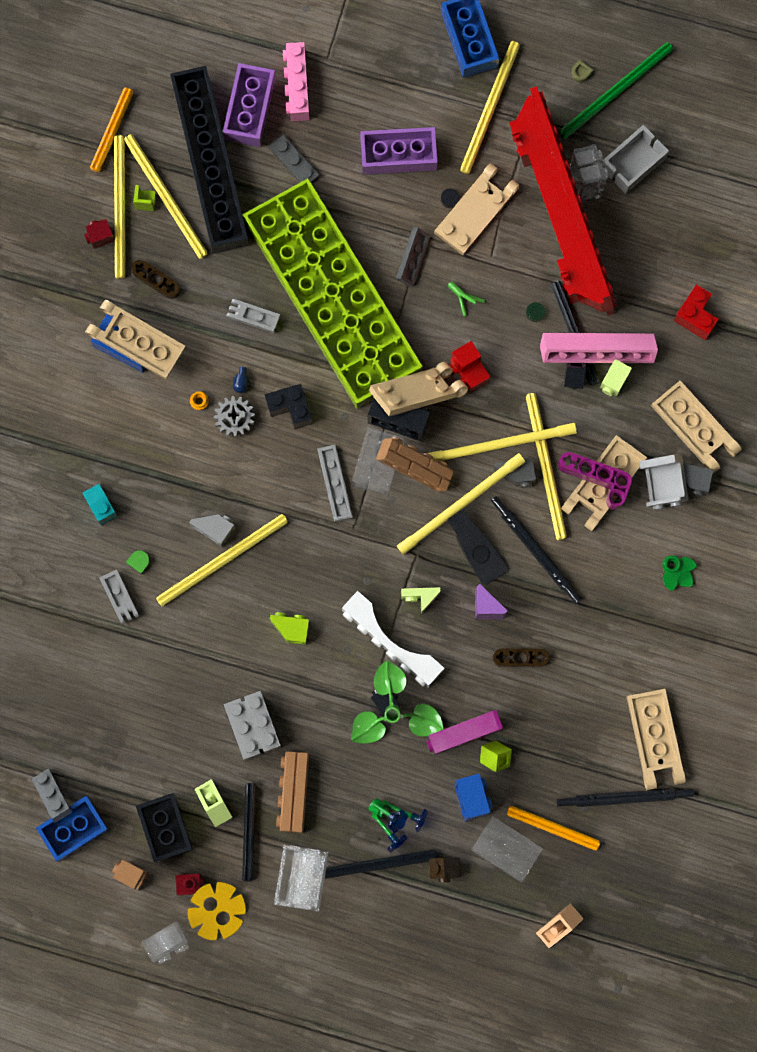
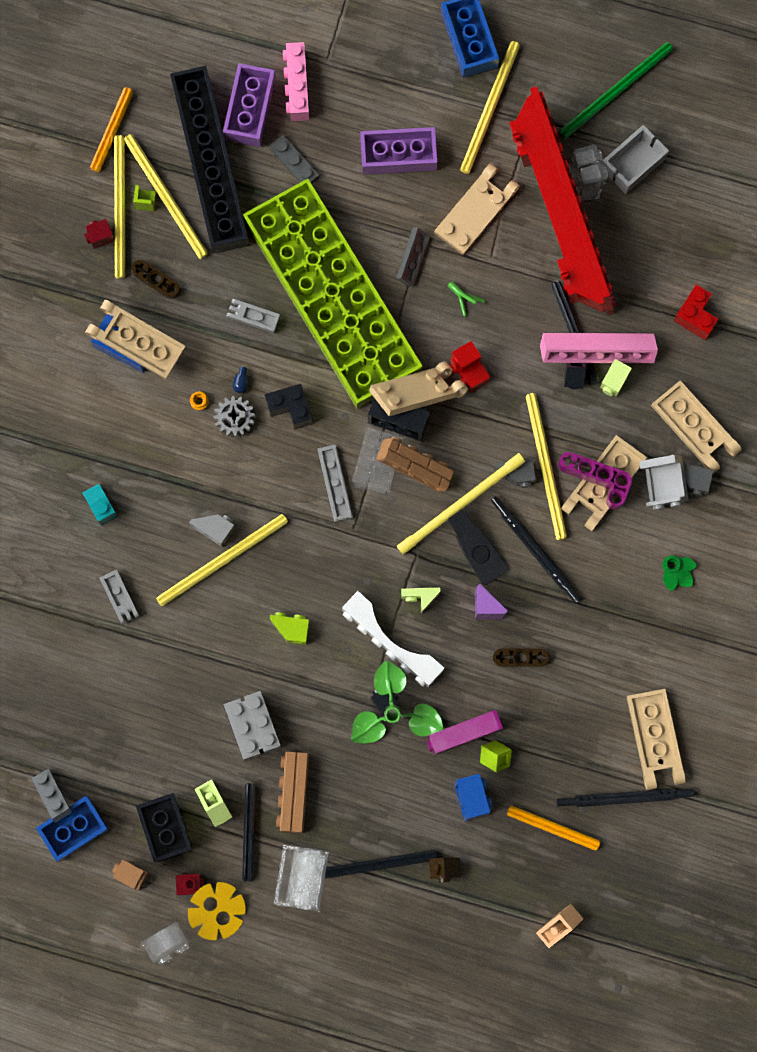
(139, 561): bright green tile -> none
(397, 820): plant -> none
(449, 198): black tile -> none
(506, 849): clear brick -> none
(535, 312): clear green tile -> none
(559, 431): light yellow piece -> none
(581, 72): olive tile -> none

